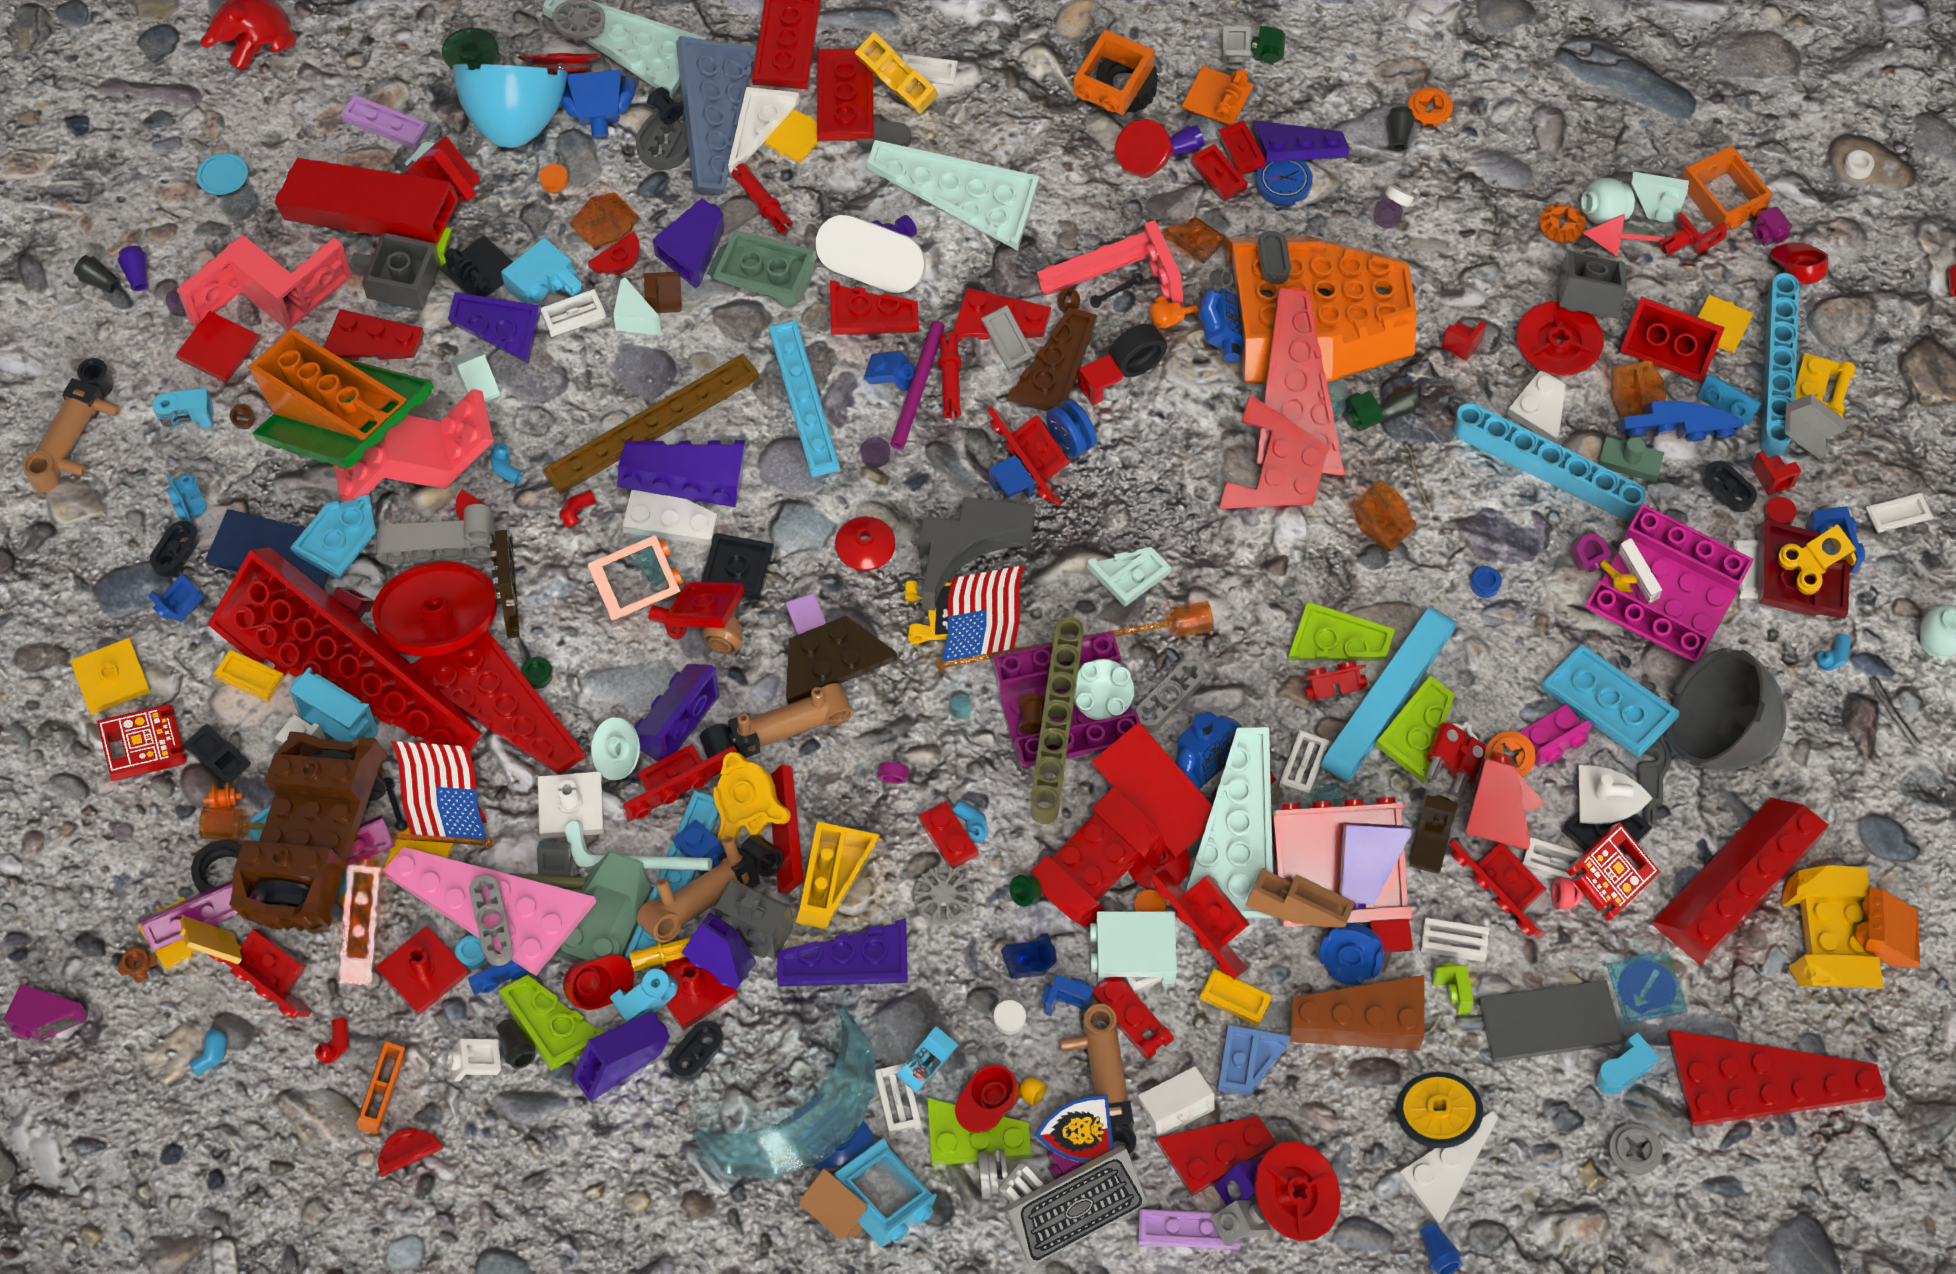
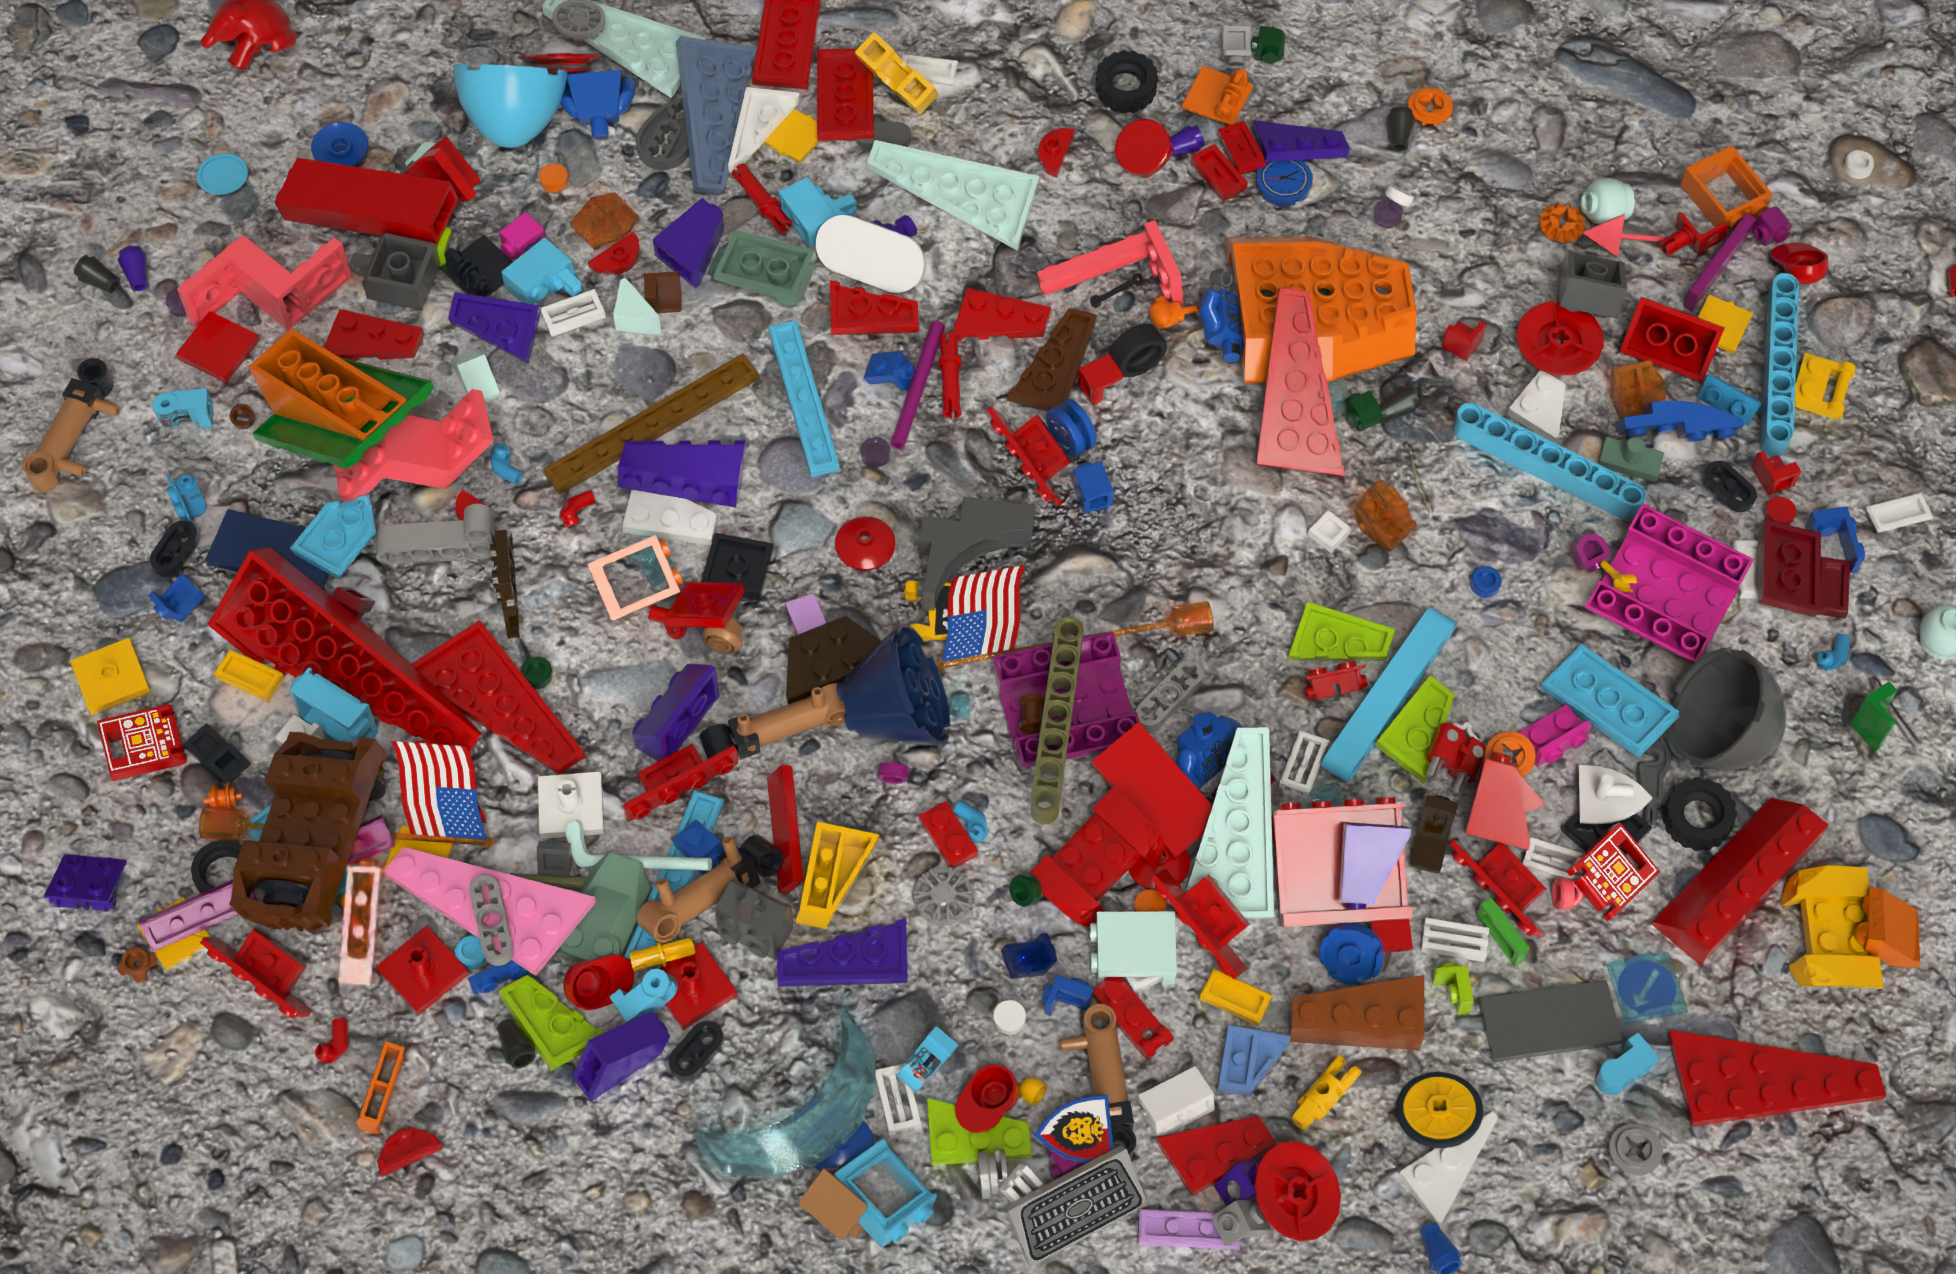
(41, 1014): magenta slope -> none
(85, 882): none -> dark purple hinge
(210, 939): yellow piece -> none
(213, 1052): dark azure arm -> none
(340, 137): none -> blue dish
(385, 121): lavender tile -> none
(400, 824): black hinge -> none
(434, 608): red dish -> none
(470, 47): clear green dish -> none
(474, 1058): white bracket -> none
(520, 236): none -> dark pink brick
(615, 748): light aqua dish -> none
(664, 105): black bush -> none
(720, 951): dark purple slope -> none
(746, 798): yellow tile -> none
(811, 208): none -> medium azure hinge
(897, 693): none -> dark blue cone
(1007, 338): light grey tile -> none
(1011, 478): blue panel -> none
(1054, 149): none -> red plate
(1074, 301): reddish brown hinge -> none
(1092, 487): none -> blue brick
(1103, 689): light aqua dish -> none
(1121, 51): orange window -> none
(1130, 573): light aqua wing -> none
(1195, 238): clear orange slope -> none
(1273, 257): dark grey tile -> none
(1289, 467): wing -> none
(1299, 901): medium nougat slope -> none
(1324, 1094): none -> yellow hinge
(1329, 531): none -> white tile
(1502, 932): none -> bright green tile
(1636, 565): white tile -> none
(1660, 195): light aqua wing -> none
(1692, 836): none -> black tyre
(1719, 262): none -> magenta tile
(1811, 422): light grey panel -> none
(1814, 561): yellow piece -> none
(1872, 720): none -> green panel

